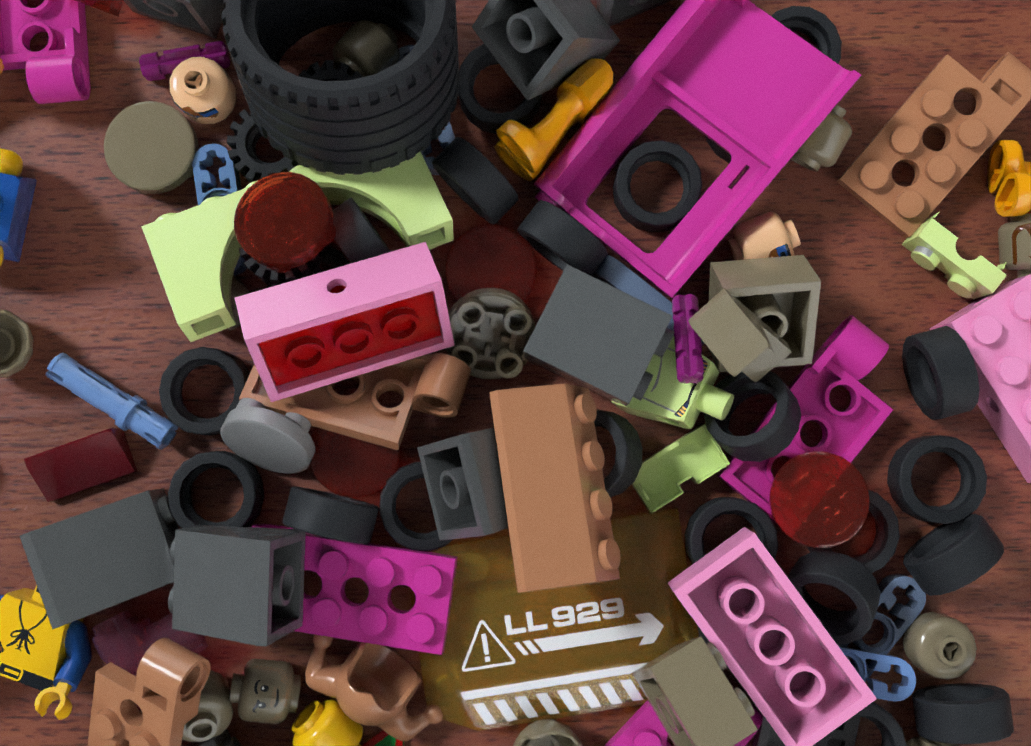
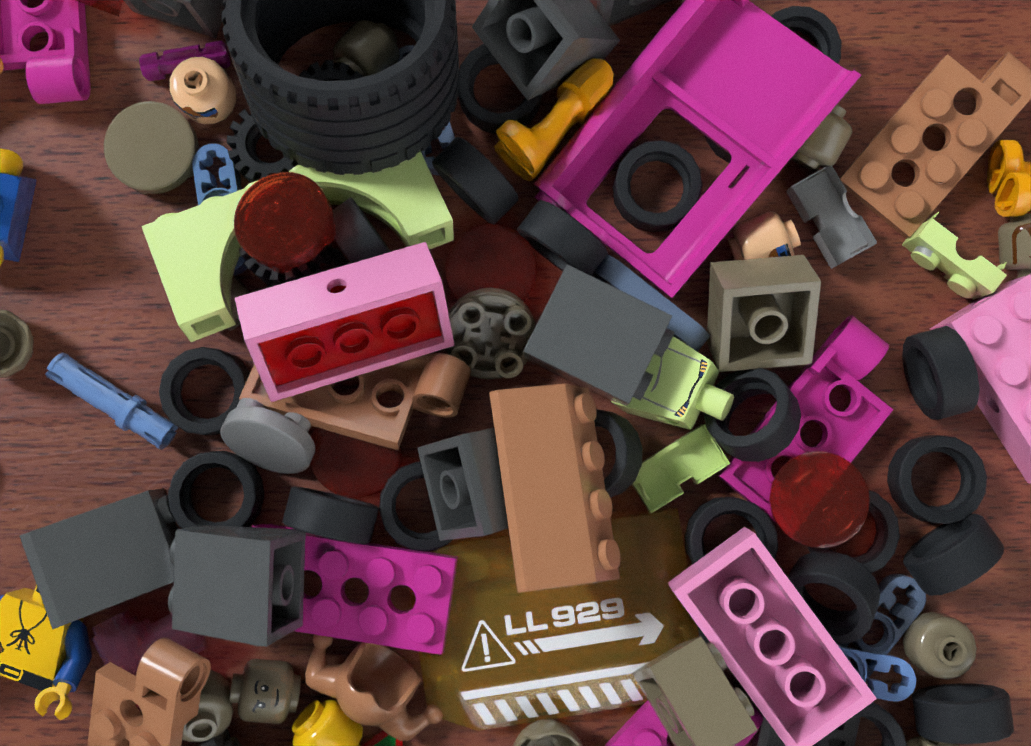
(81, 464): dark red slope -> none
(687, 342): magenta axle -> none
(738, 337): dark tan slope -> none
(840, 228): none -> light grey piece

